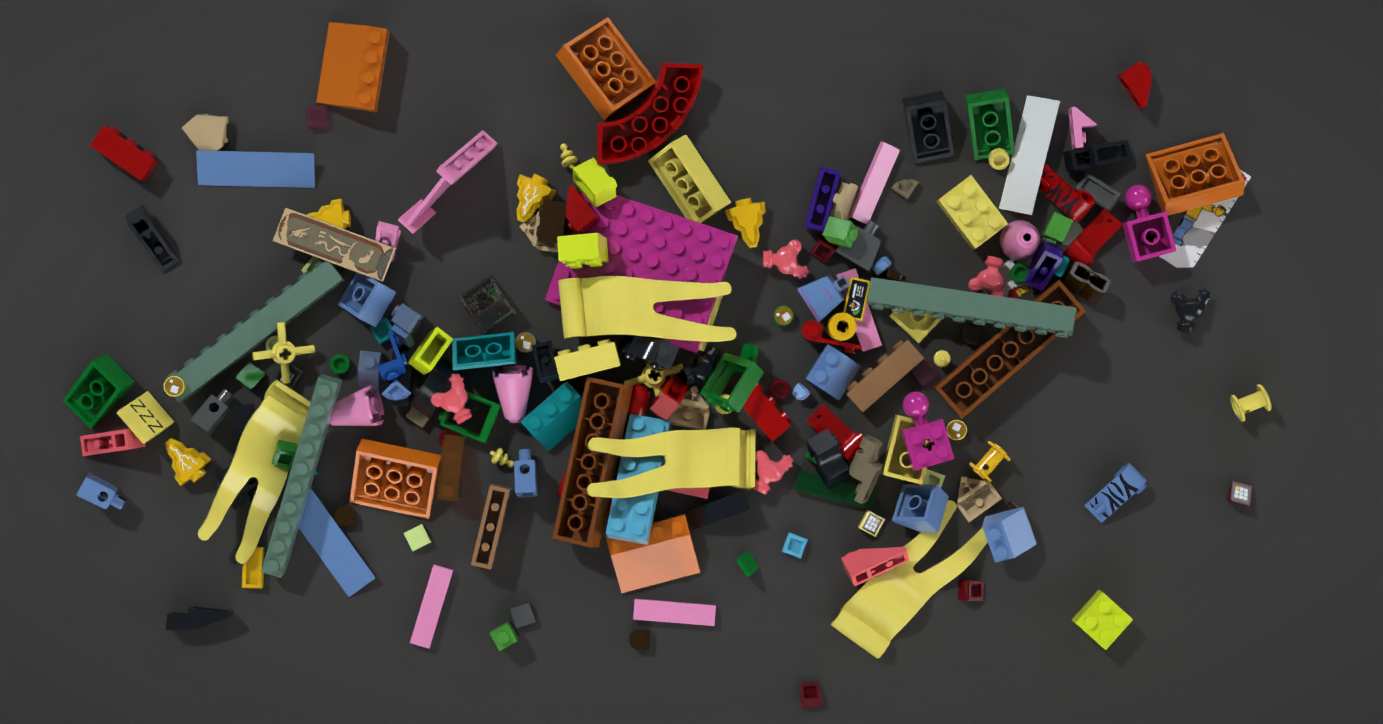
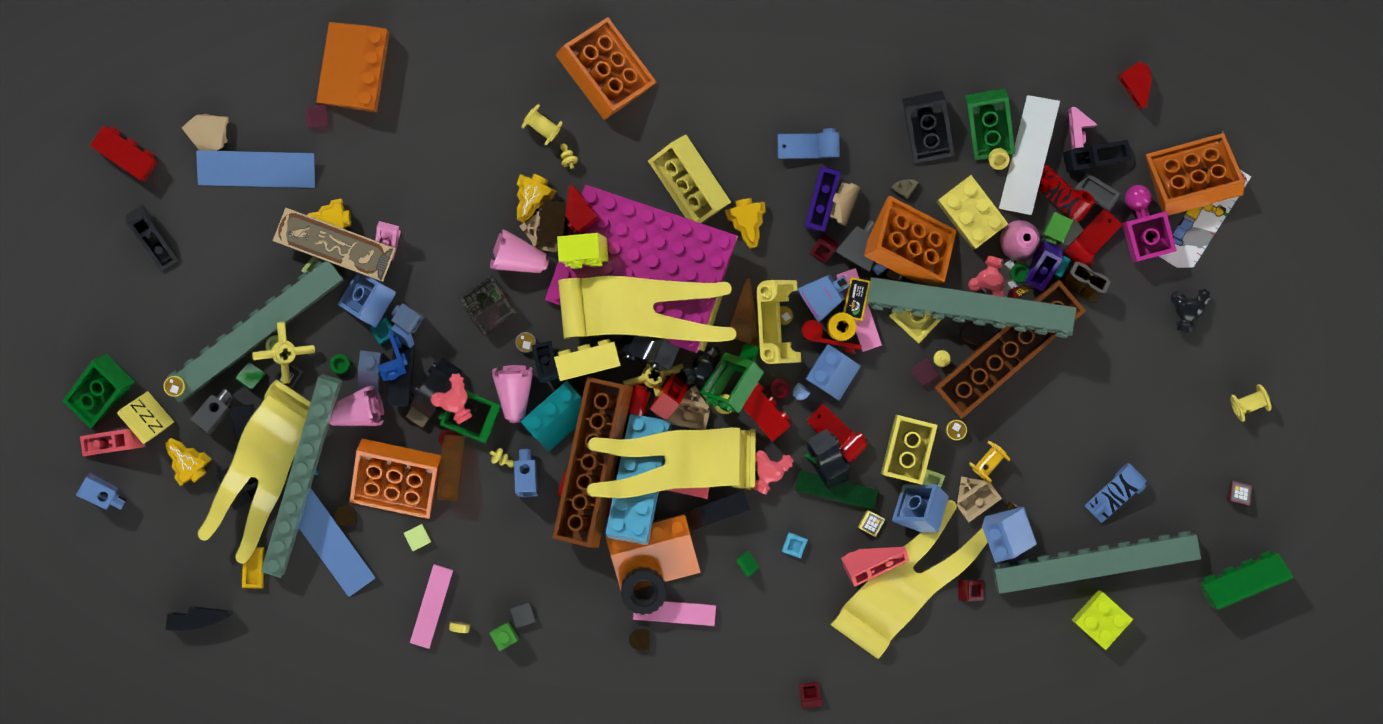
(284, 453): green slope -> none
(396, 391): medium blue tile -> none
(430, 350): neon yellow piece -> none
(450, 171): bright pink piece -> none
(459, 627): none -> light yellow tile
(484, 351): teal slope -> none
(491, 526): medium nougat brick -> none
(517, 255): none -> bright pink cone
(542, 124): none -> light yellow hose
(594, 182): neon yellow piece -> none
(646, 606): none -> black tyre
(654, 119): red brick -> none
(744, 316): none -> clear orange slope
(769, 296): none -> light yellow windscreen
(786, 260): coral animal -> none
(809, 145): none -> medium blue door
(840, 232): bright green brick -> none
(866, 467): dark tan plate -> none
(874, 183): bright pink tile -> none
(884, 375): medium nougat brick -> none
(911, 243): none -> orange slope
(916, 406): dark pink brick -> none
(1096, 563): none -> sand green brick
(1245, 580): none -> green slope

